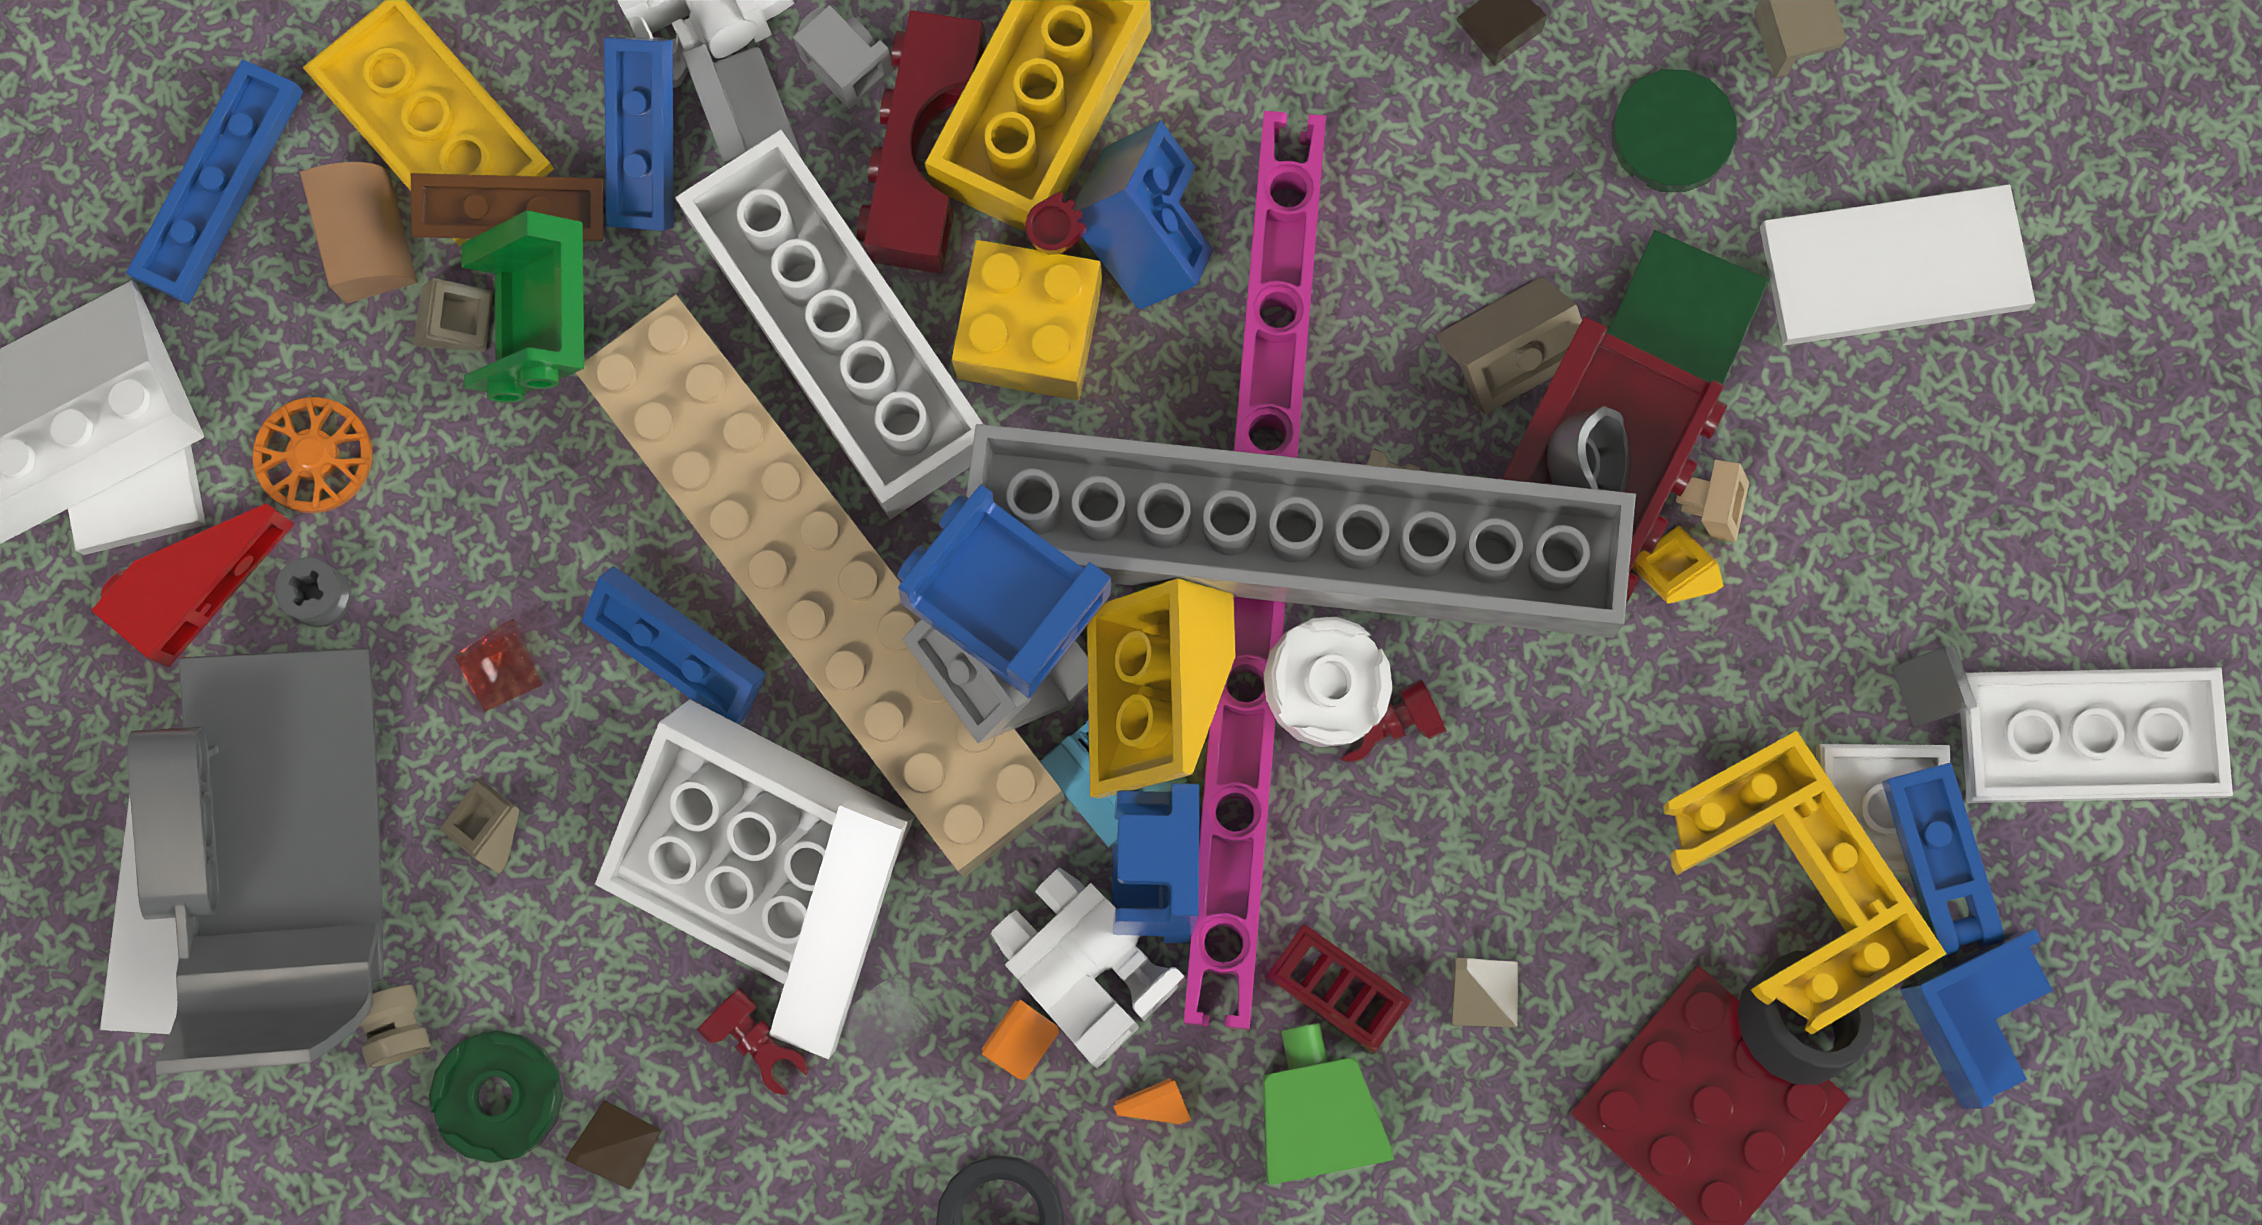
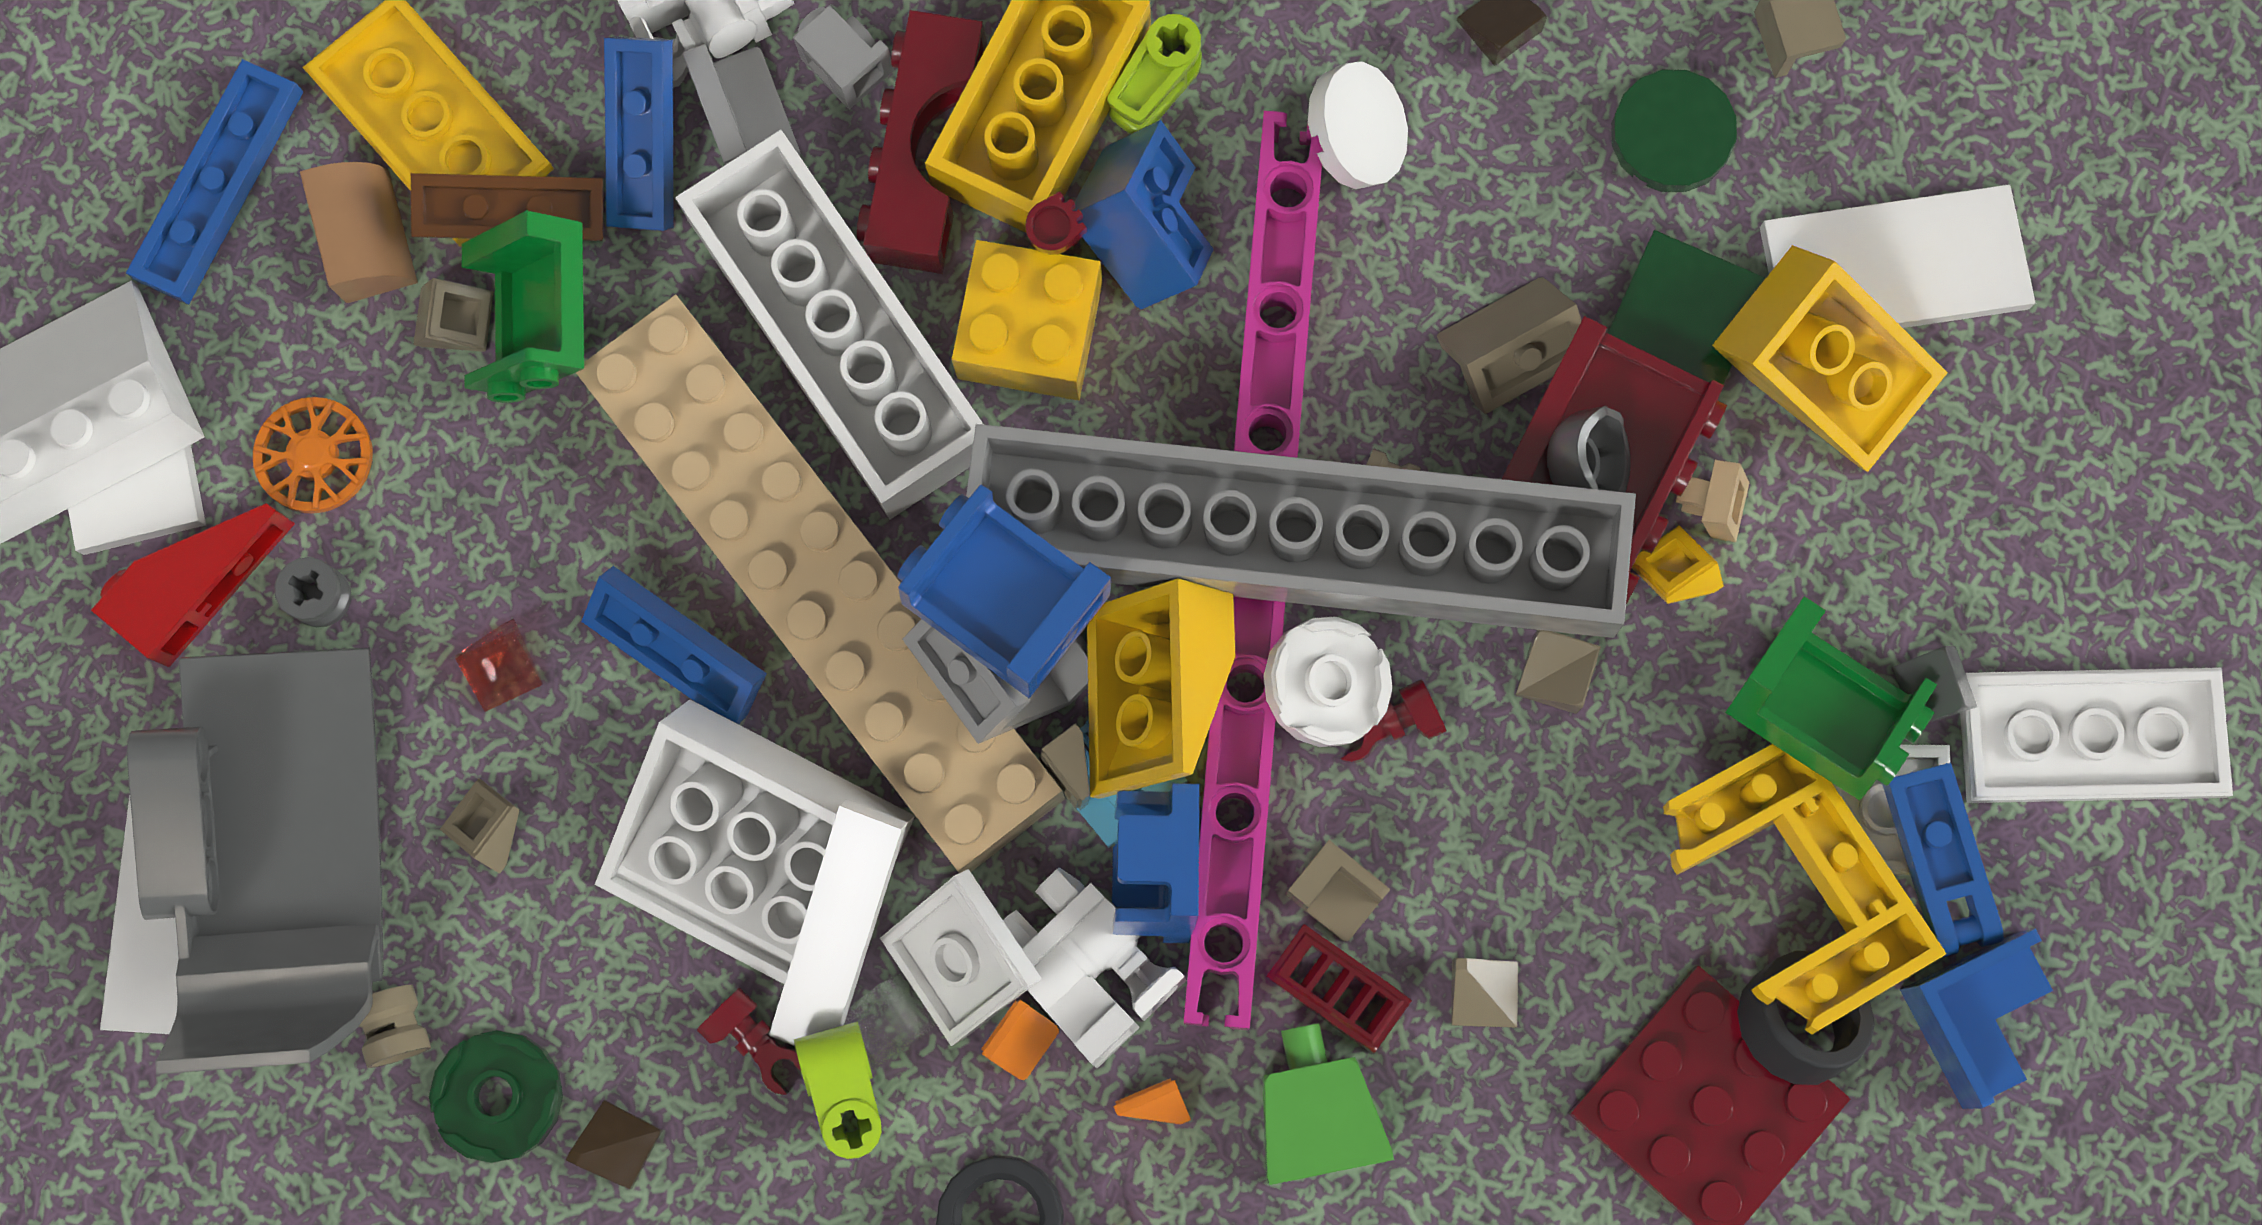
(839, 1081): none -> lime piece
(960, 957): none -> white tile
(1066, 764): none -> dark tan slope
(1153, 80): none -> lime piece
(1337, 891): none -> dark tan panel
(1358, 125): none -> white tile
(1558, 670): none -> dark tan slope
(1830, 356): none -> yellow slope
(1830, 707): none -> green panel

